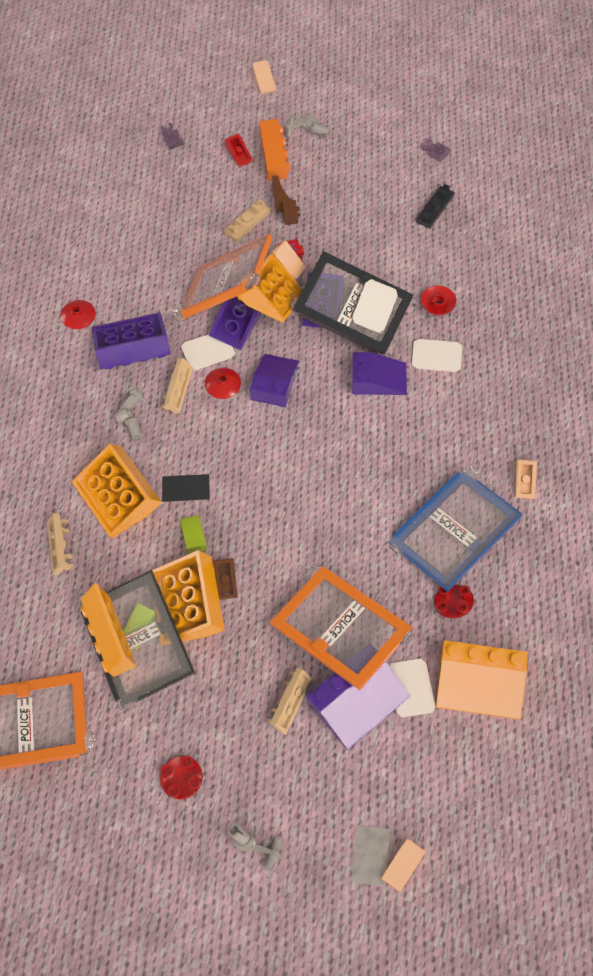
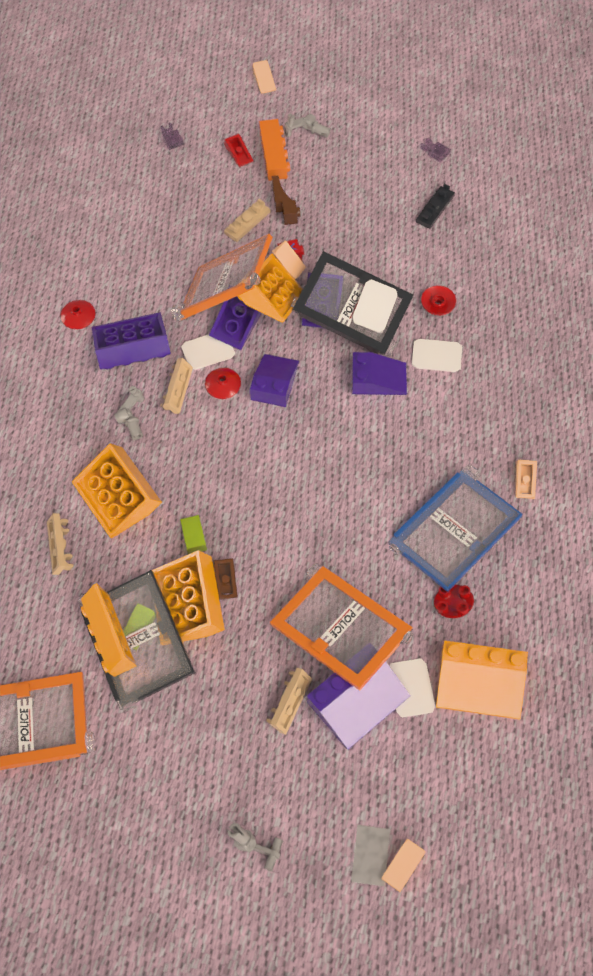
(181, 777): red dish -> none
(185, 488): black sticker -> none

